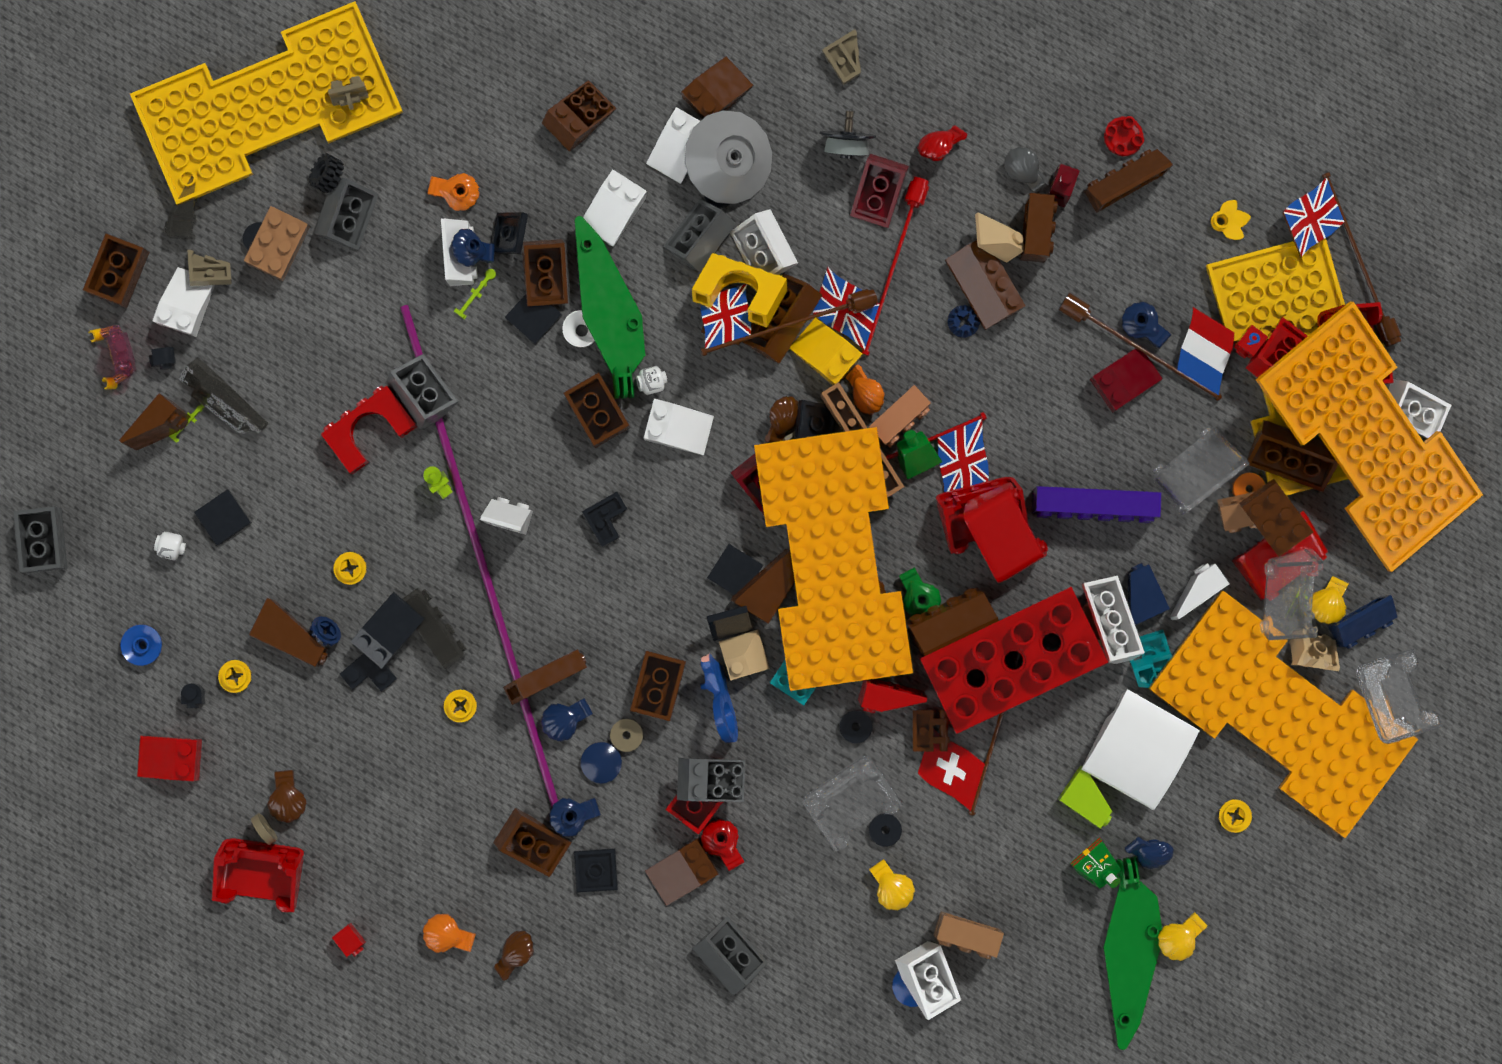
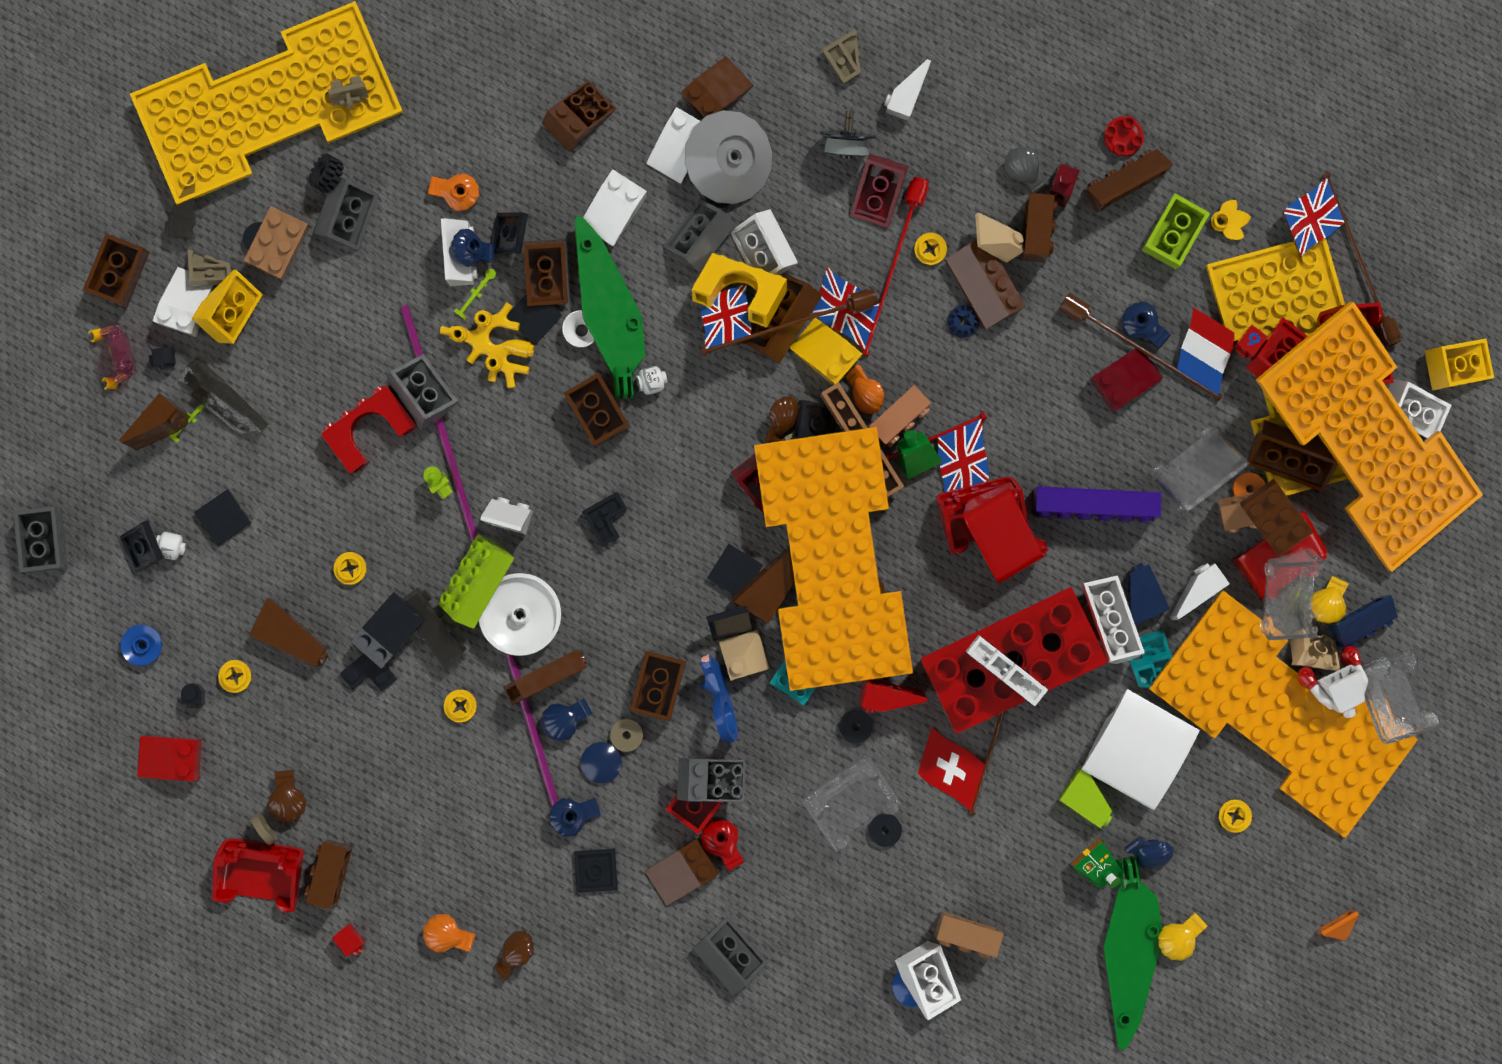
(141, 547): none -> black tile
(227, 308): none -> yellow slope
(328, 874): none -> reddish brown brick
(333, 632): dark blue gear -> none
(475, 581): none -> lime brick
(482, 345): none -> yellow plant
(531, 842): reddish brown slope -> none
(540, 619): none -> white dish
(678, 427): white slope -> none
(894, 889): yellow animal -> none
(905, 95): none -> white slope
(917, 589): green animal -> none
(923, 730): reddish brown plate -> none
(939, 252): none -> yellow gear
(940, 143): red animal -> none
(950, 621): reddish brown slope -> none
(1006, 670): none -> white slope
(1175, 231): none -> lime brick
(1341, 926): none -> orange slope
(1342, 688): none -> white torso
(1459, 364): none -> yellow slope

